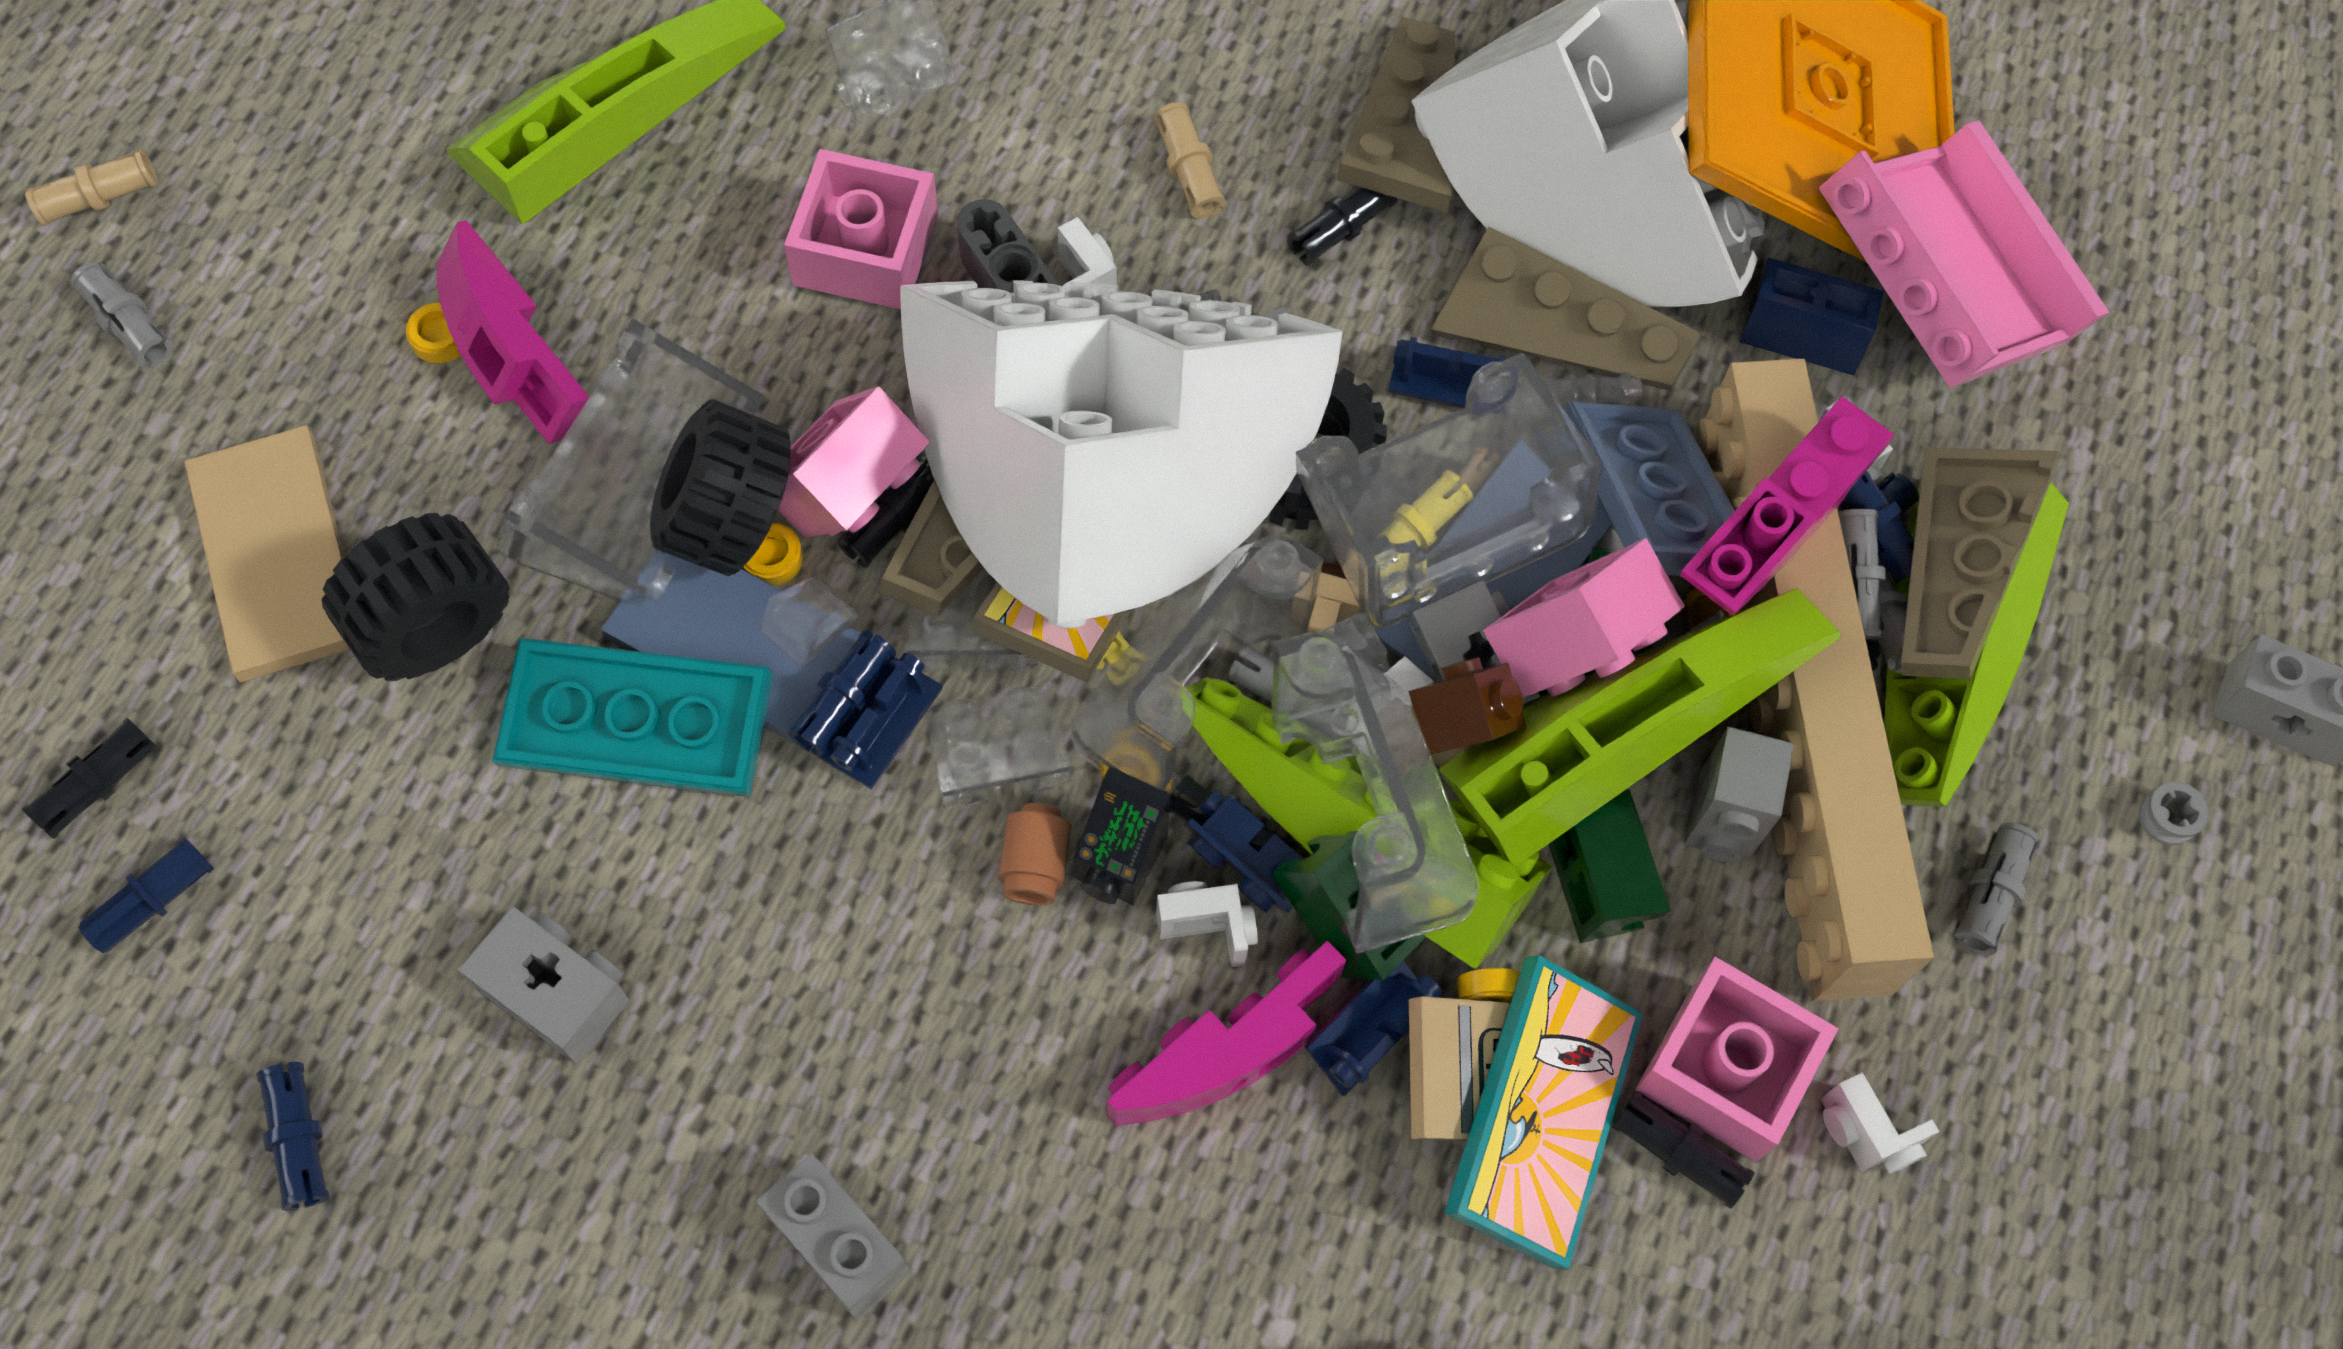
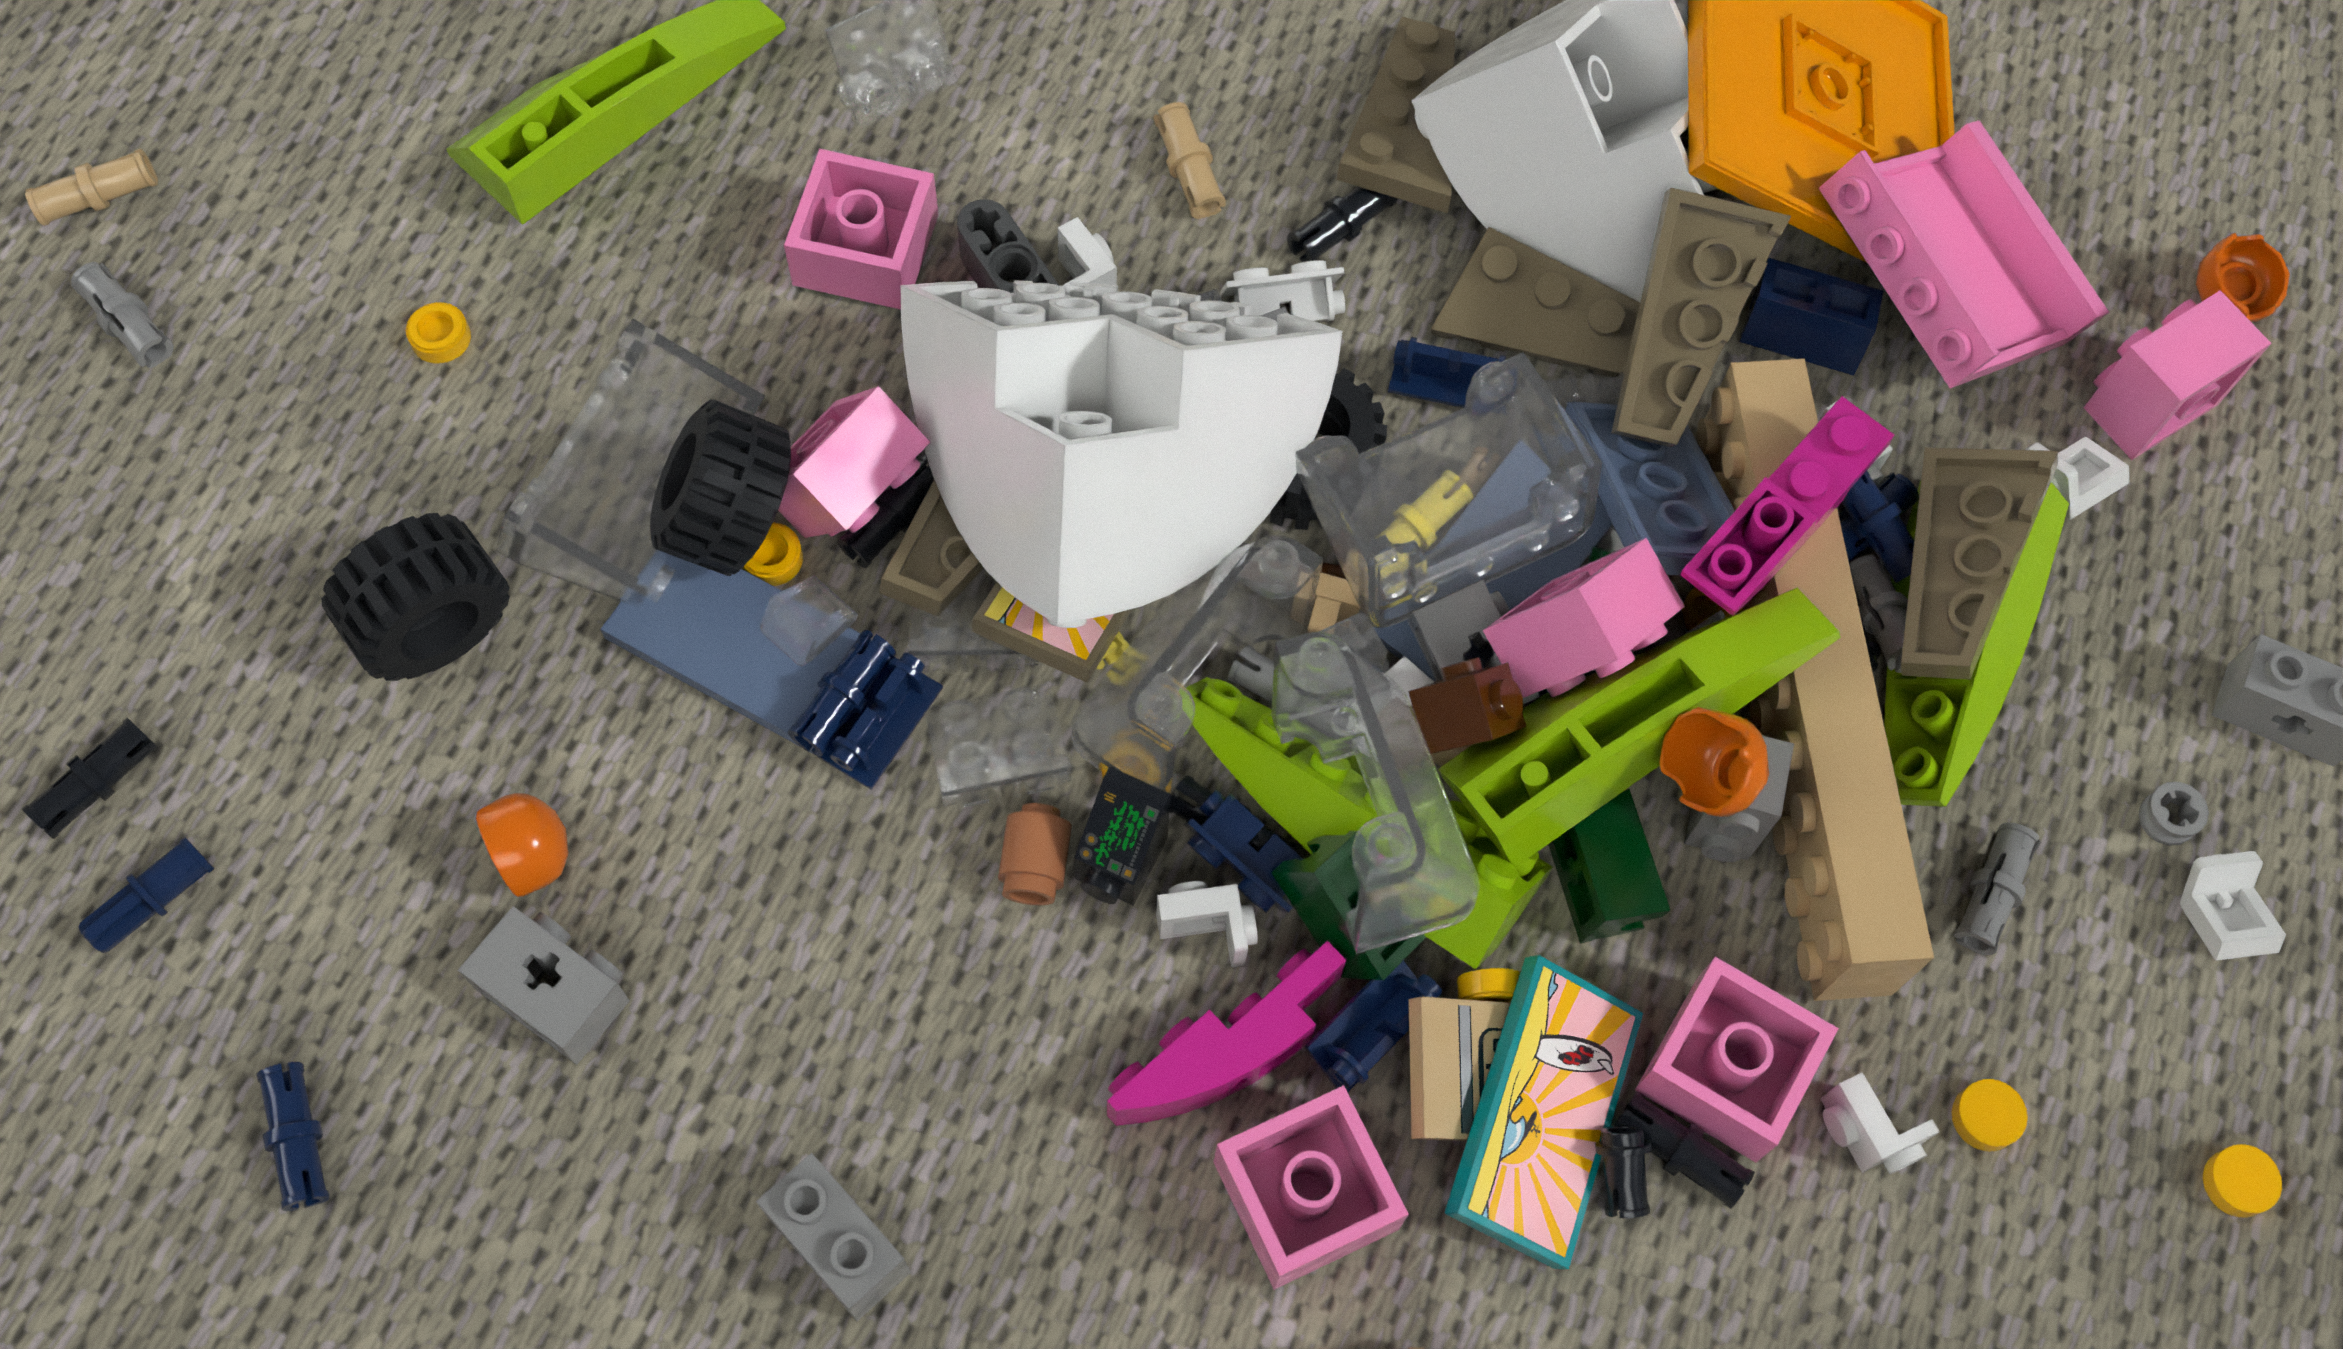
(268, 549): tan tile -> none
(493, 333): dark pink slope -> none
(524, 841): none -> orange hair
(634, 717): teal tile -> none
(1305, 289): none -> white hinge
(1309, 1187): none -> bright pink brick
(1624, 1170): none -> black pin
(1694, 289): none -> dark tan wing
(1715, 761): none -> orange hair
(1861, 545): light grey pin -> none
(1989, 1115): none -> yellow tile
(2086, 474): none -> white bracket
(2174, 372): none -> bright pink brick
(2227, 907): none -> white bracket
(2242, 1181): none -> yellow tile
(2247, 273): none -> orange hair

